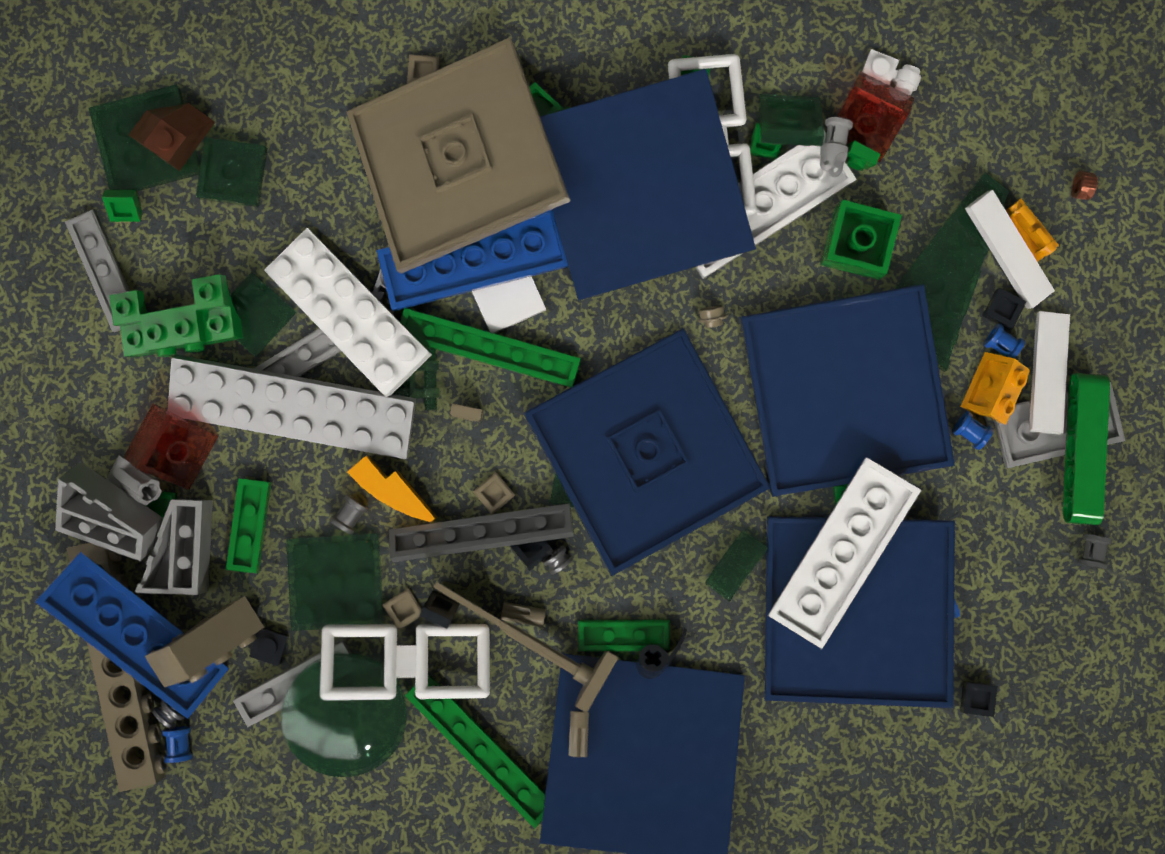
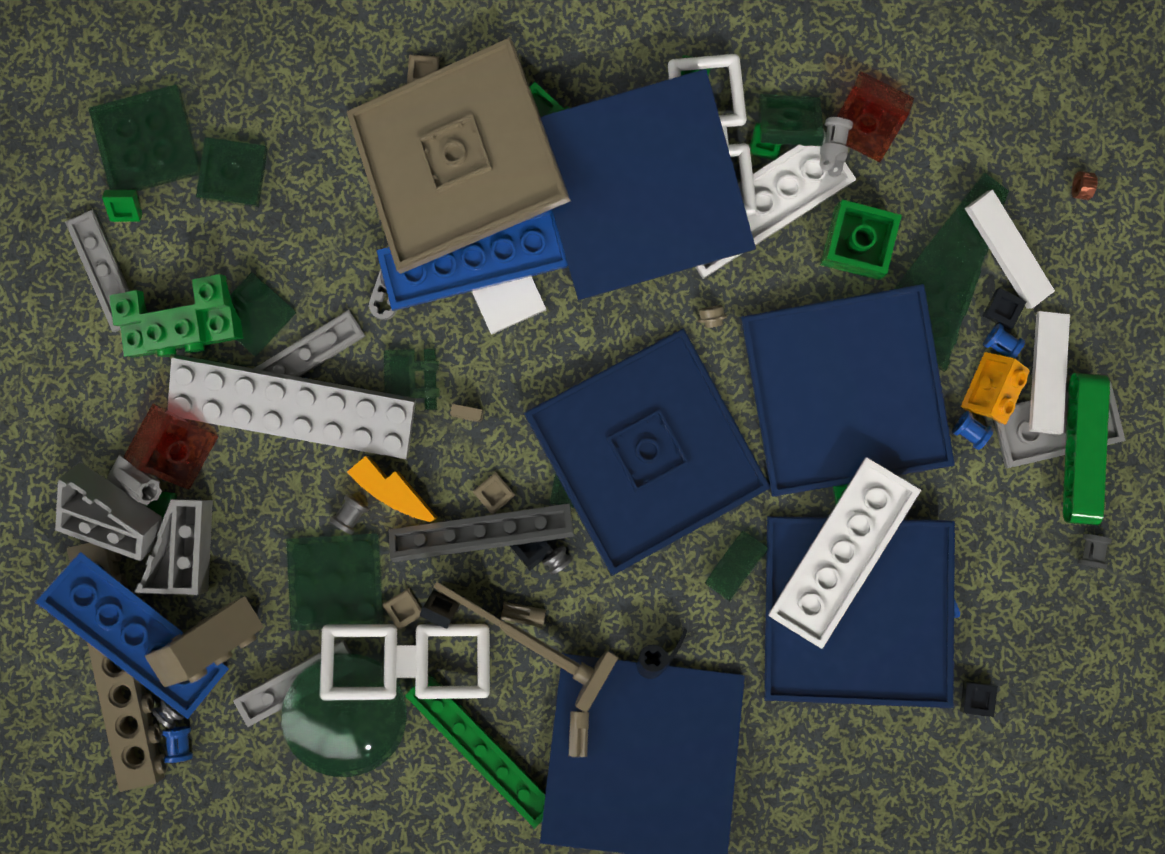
(172, 132): copper slope -> none
(248, 525): green plate -> none
(269, 646): black plate -> none
(347, 313): white plate -> none
(491, 348): green plate -> none
(623, 634): green tile -> none
(860, 156): green plate -> none
(884, 69): white plate -> none
(1031, 230): light orange hinge -> none

